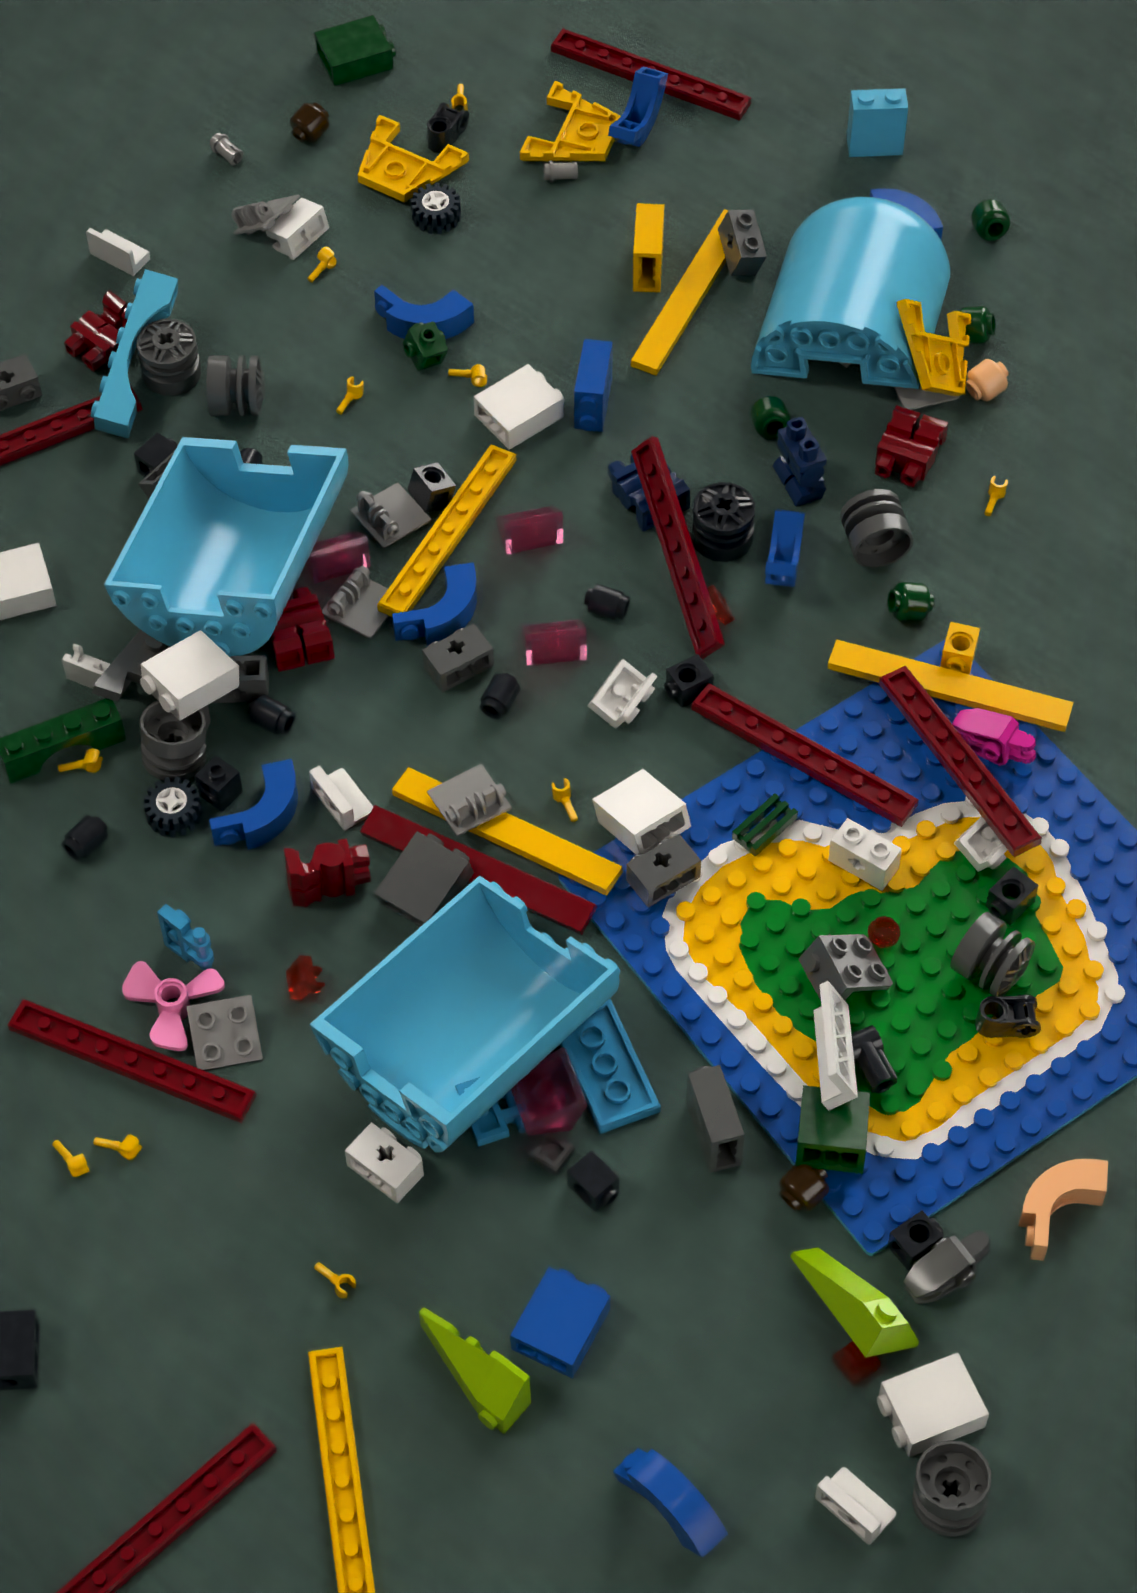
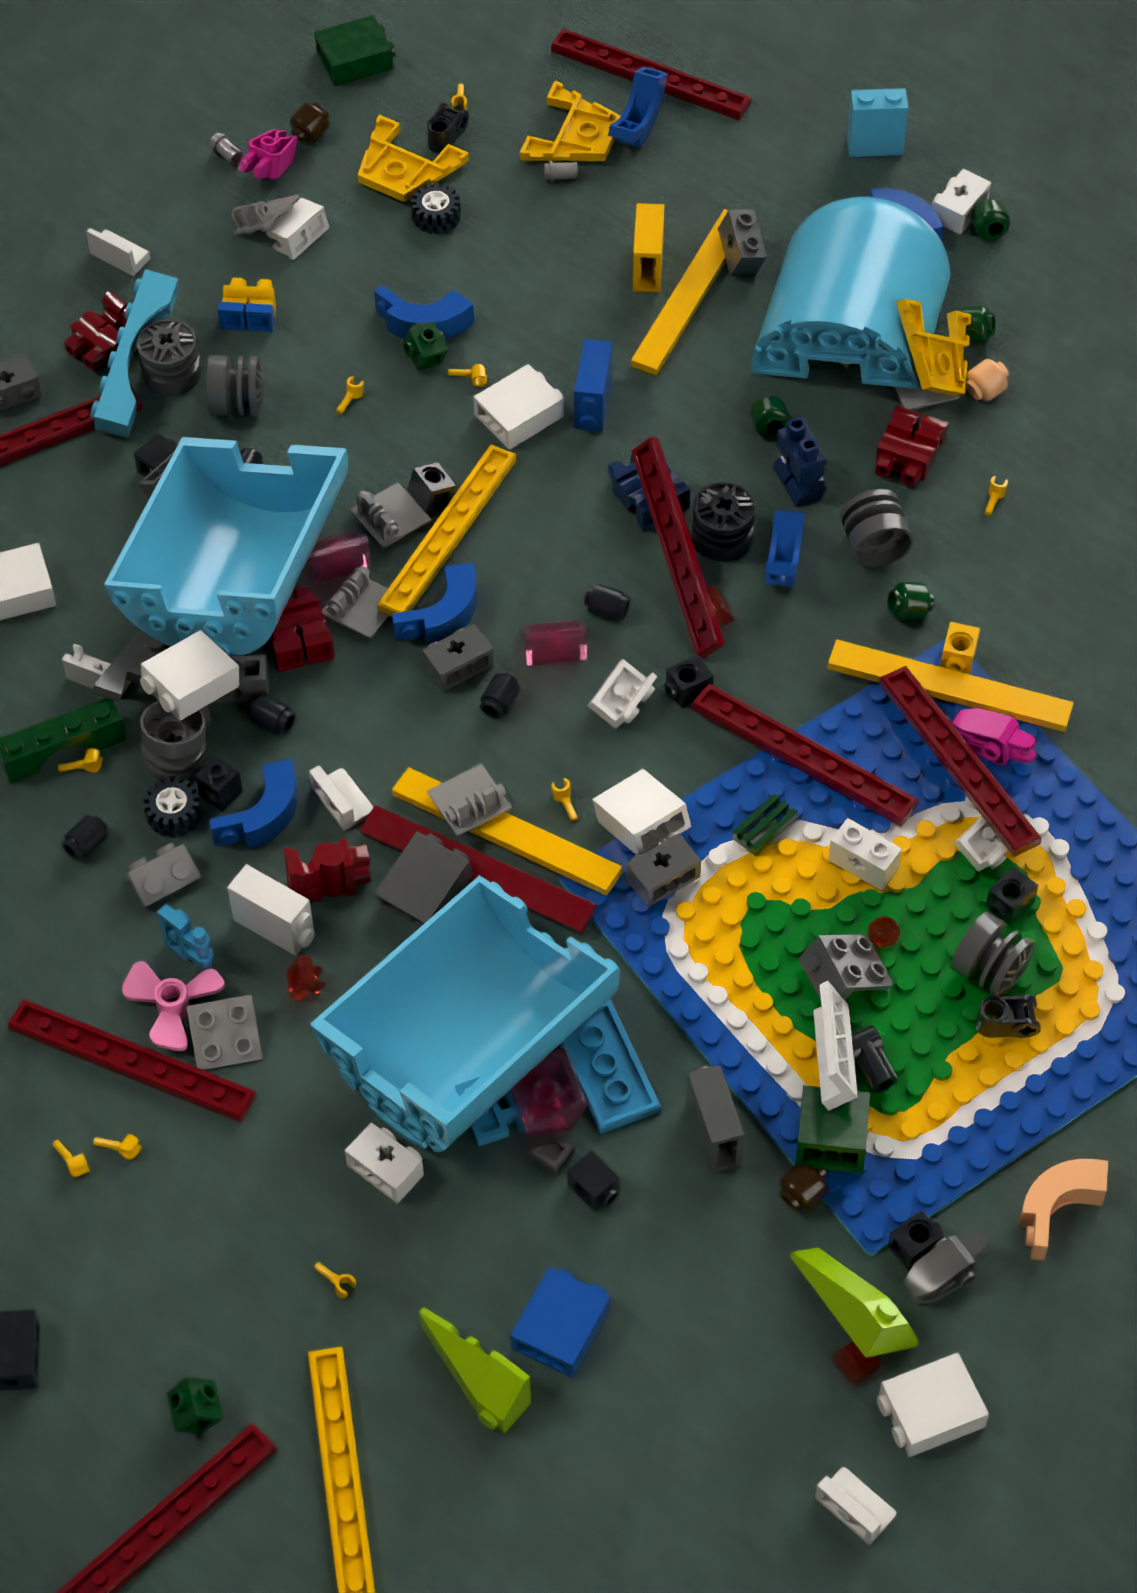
(163, 874): none -> light grey bracket
(194, 1405): none -> dark green brick
(247, 306): none -> hips
(269, 154): none -> dark pink hinge
(271, 910): none -> white brick
(327, 260): yellow hand -> none
(531, 529): clear pink slope -> none
(674, 1498): blue arch -> none
(959, 200): none -> white brick
(960, 1475): dark grey wheel -> none

